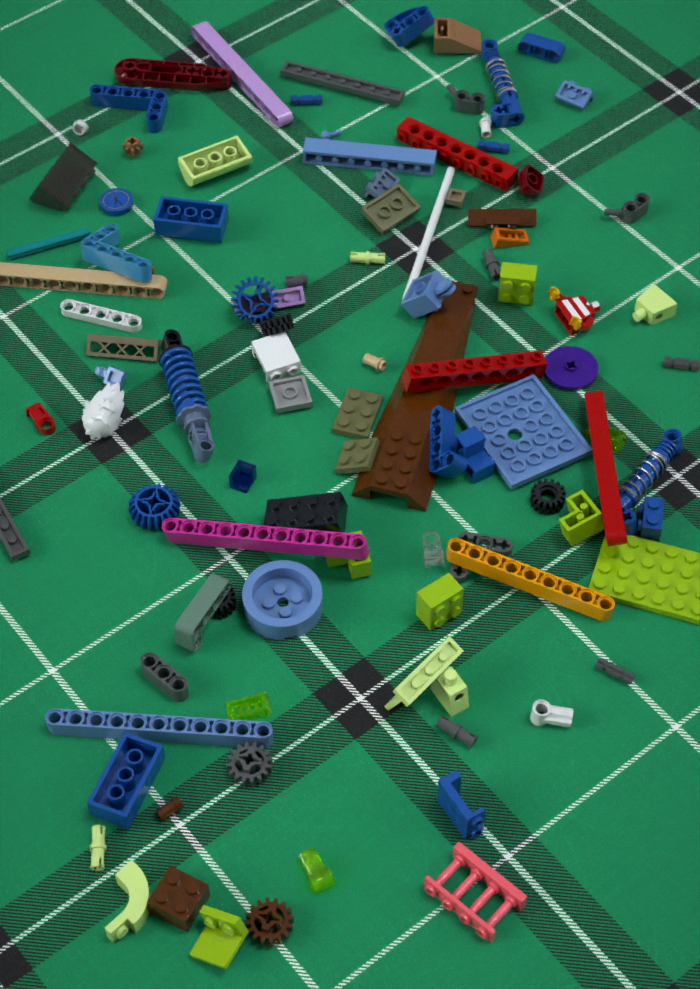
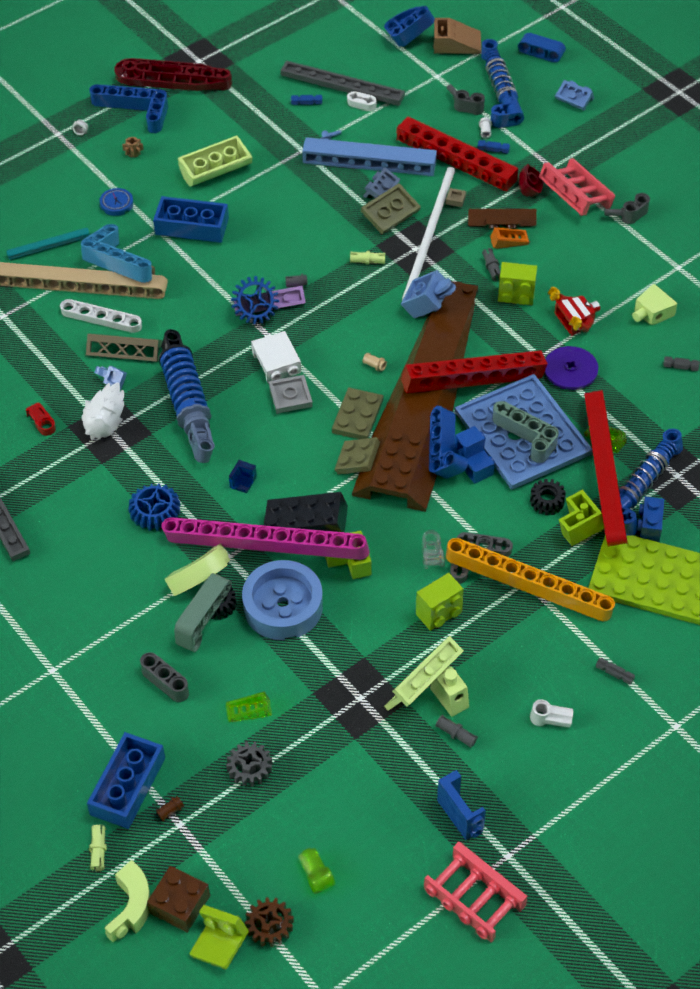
(64, 179): clear smoke windscreen -> none
(150, 722): medium blue beam -> none
(198, 570): none -> yellowish green arch
(242, 74): lavender beam -> none
(276, 325): black tyre -> none
(361, 101): none -> white beam
(541, 434): none -> sand green beam
(570, 193): none -> coral fence

